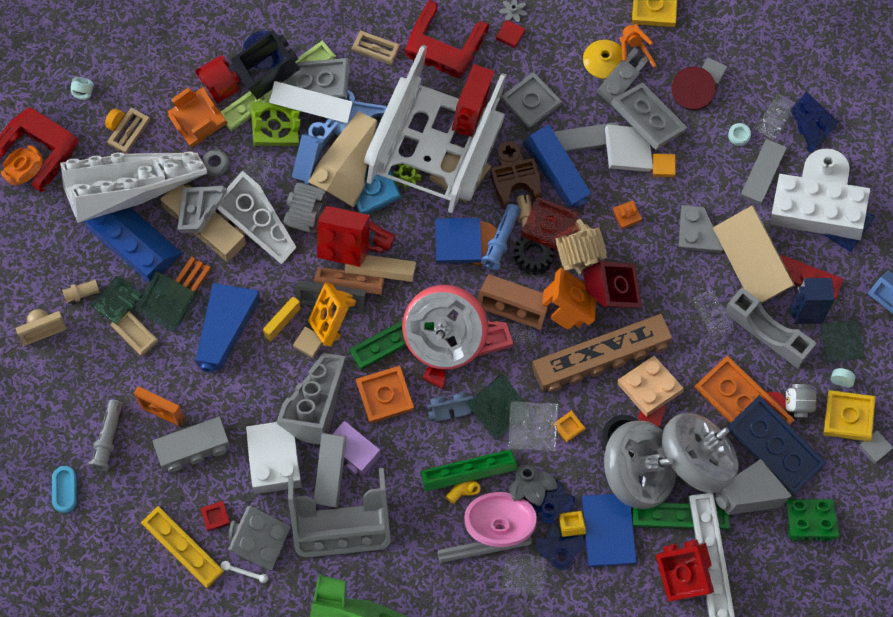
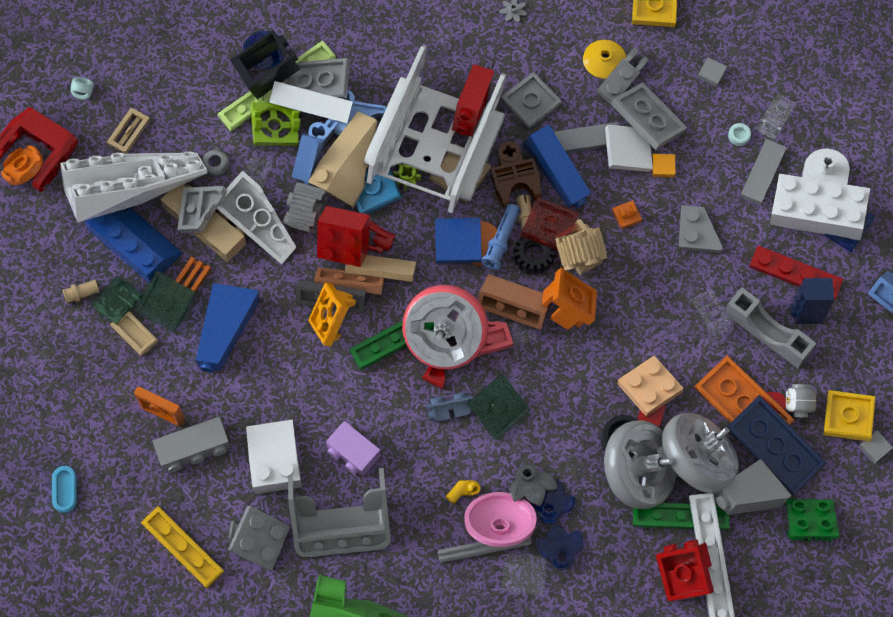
(40, 326): tan tile -> none
(104, 446): light grey pin -> none
(114, 118): light orange tile -> none
(196, 115): orange panel -> none
(215, 516): red tile -> none
(218, 79): red cylinder -> none
(226, 566): white hinge -> none
(282, 318): yellow tile -> none
(308, 342): tan tile -> none
(313, 403): light grey wedge -> none
(330, 469): light grey tile -> none
(384, 394): orange plate -> none
(389, 60): tan tile -> none
(441, 55): red connector -> none
(468, 470): green tile -> none
(510, 34): red tile -> none
(532, 426): clear plate -> none
(569, 426): light orange tile -> none
(572, 523): yellow tile -> none
(602, 353): medium nougat brick -> none
(608, 531): blue tile -> none
(613, 284): dark red slope -> none
(633, 37): orange plant -> none
(693, 88): dark red tile -> none
(753, 255): tan tile -> none
(812, 120): clear blue wing -> none
(841, 340): piece -> none
(843, 377): light aqua tile -> none

